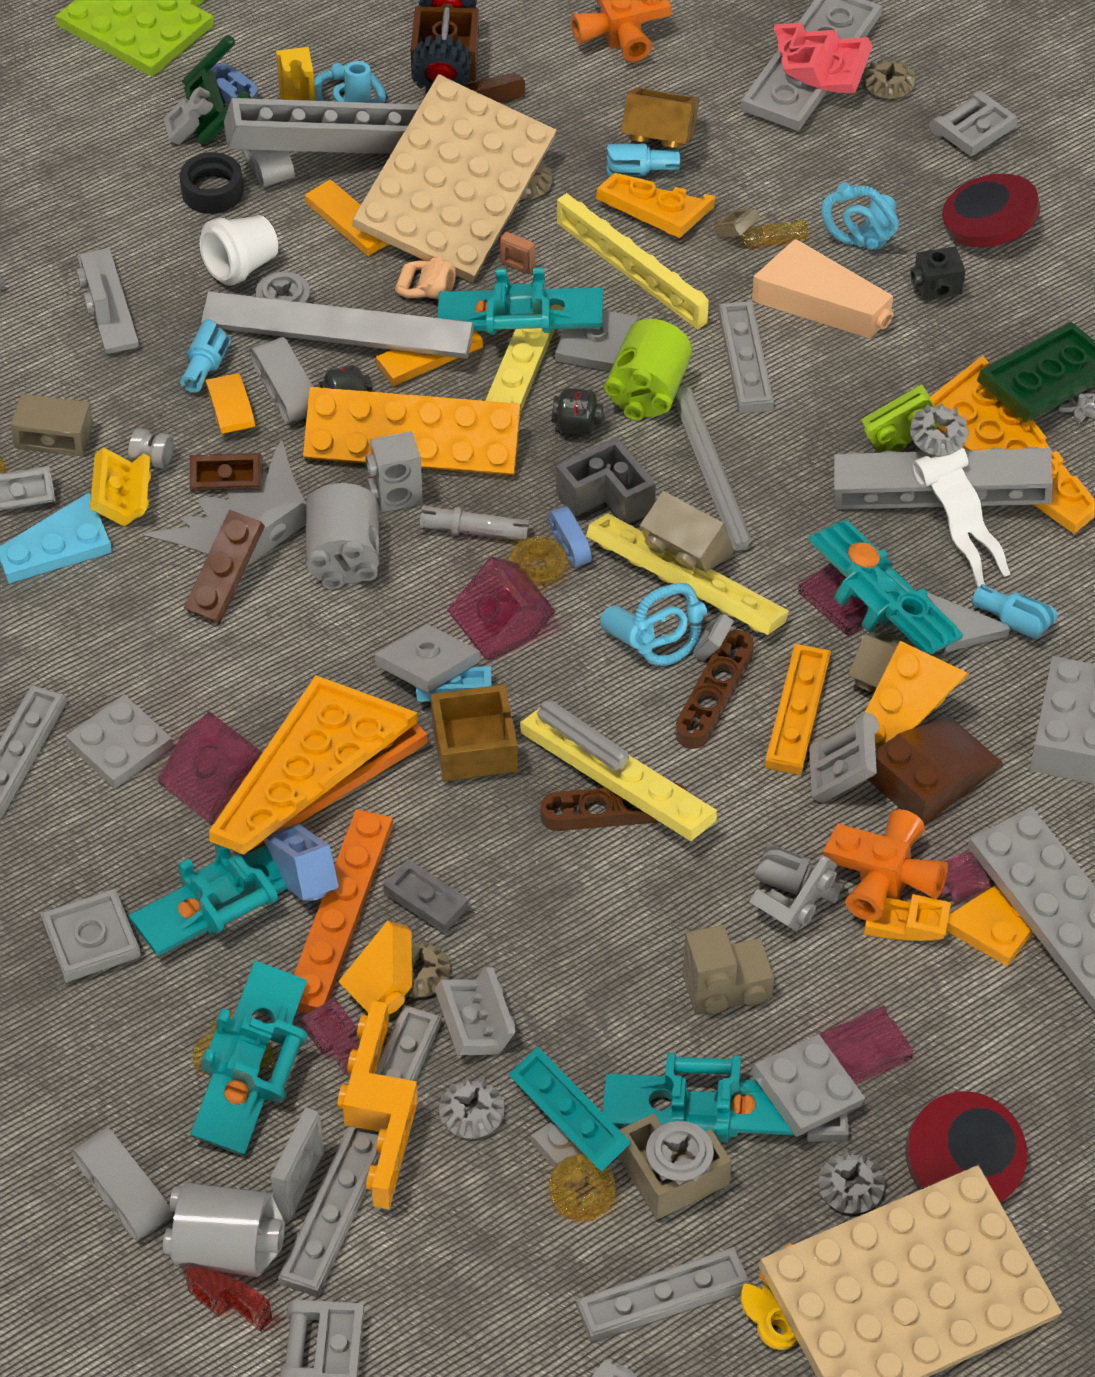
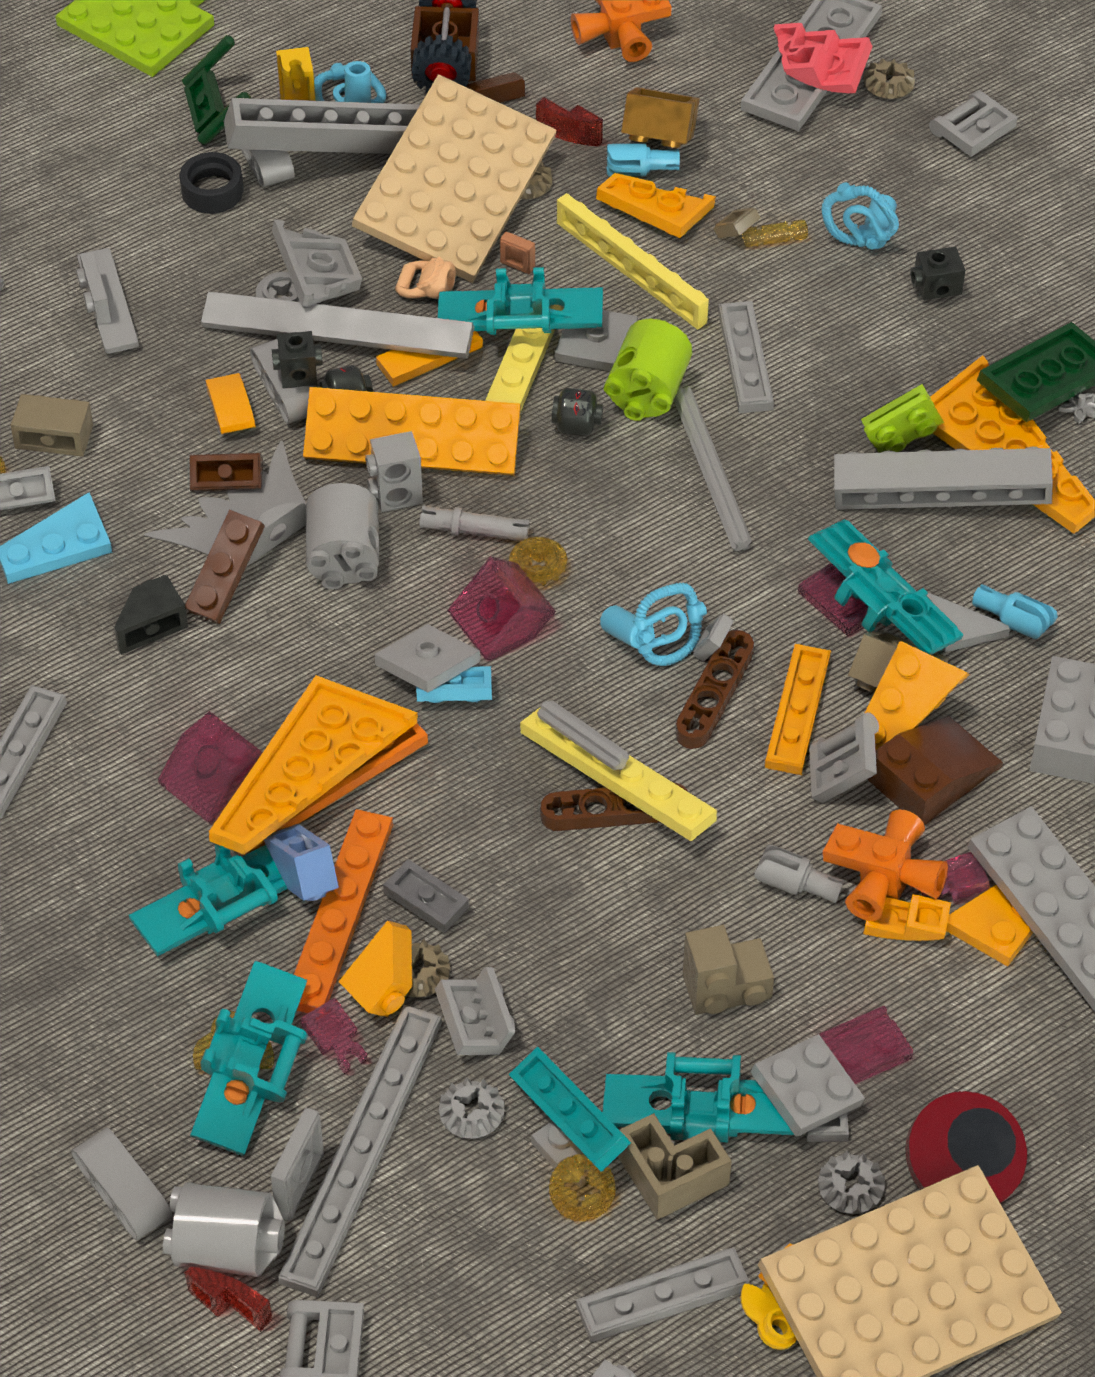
(90, 935): light grey plate -> none
(119, 741): light grey plate -> none
(120, 486): yellow bracket -> none
(150, 614): none -> pearl dark grey slope
(158, 447): light grey wheel -> none
(184, 116): light grey plate -> none
(205, 355): medium azure arm -> none
(236, 83): medium blue beam -> none
(237, 247): white piece -> none
(297, 359): none -> pearl dark grey brick
(317, 264): none -> light grey wing
(339, 210): light orange tile -> none
(378, 1104): light orange bracket -> none
(474, 732): pearl gold piece -> none
(569, 536): medium blue beam -> none
(572, 126): none -> clear red slope
(606, 476): flat silver brick -> none
(674, 1136): light grey gear -> none
(686, 533): dark tan slope -> none
(709, 586): light yellow plate -> none
(803, 906): light grey bracket -> none
(822, 291): light nougat slope -> none
(933, 440): light grey gear -> none
(961, 507): white flag -> none
(991, 210): dark red piece -> none

